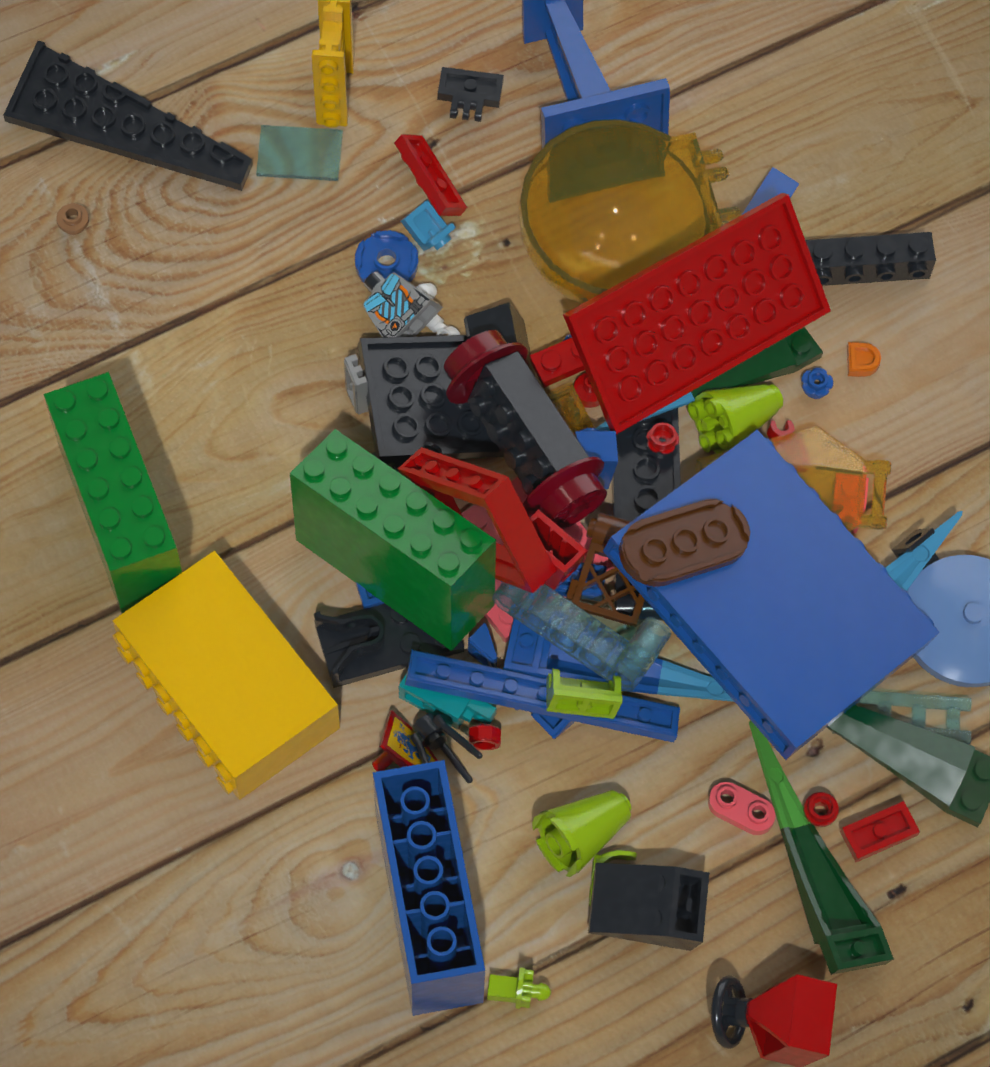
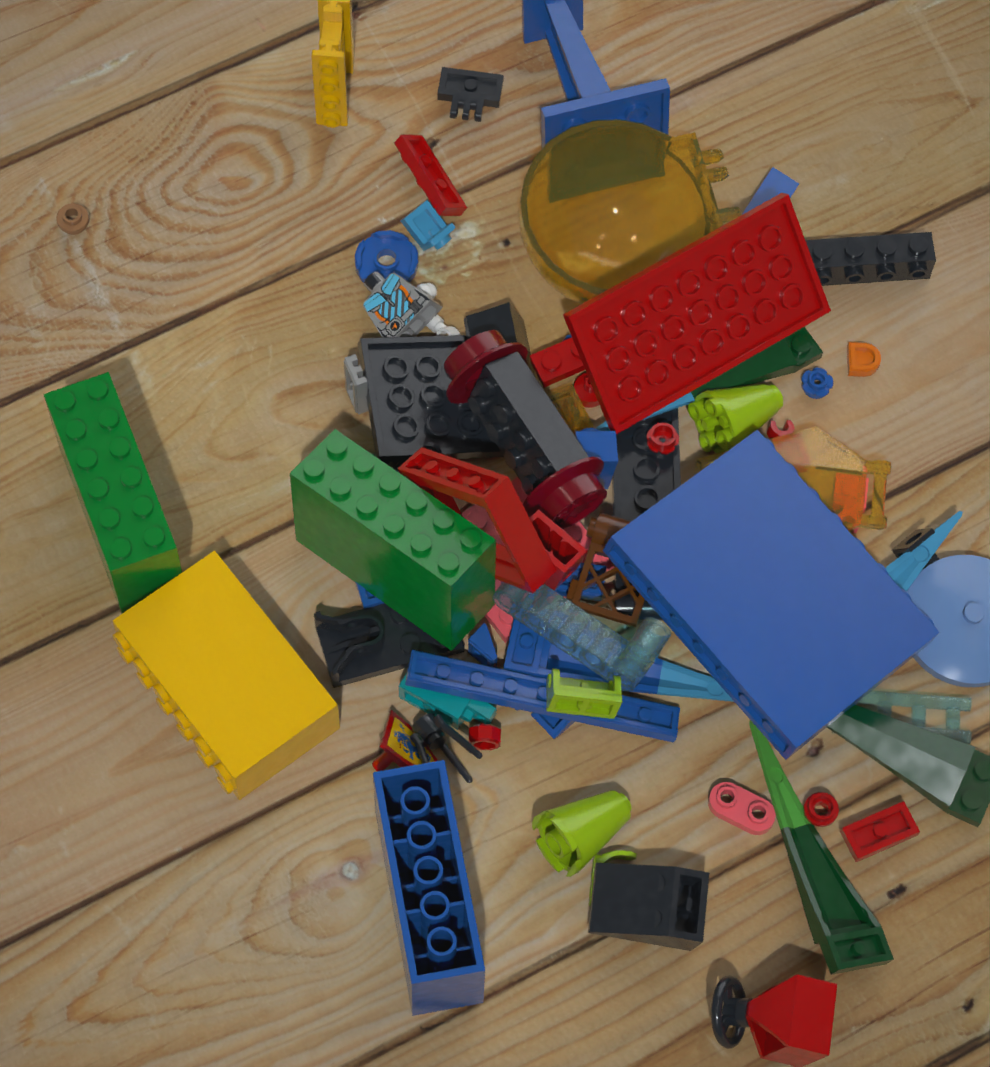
(86, 109): black wing -> none
(299, 153): clear light blue piece -> none
(517, 989): lime piece -> none
(684, 542): reddish brown tile -> none

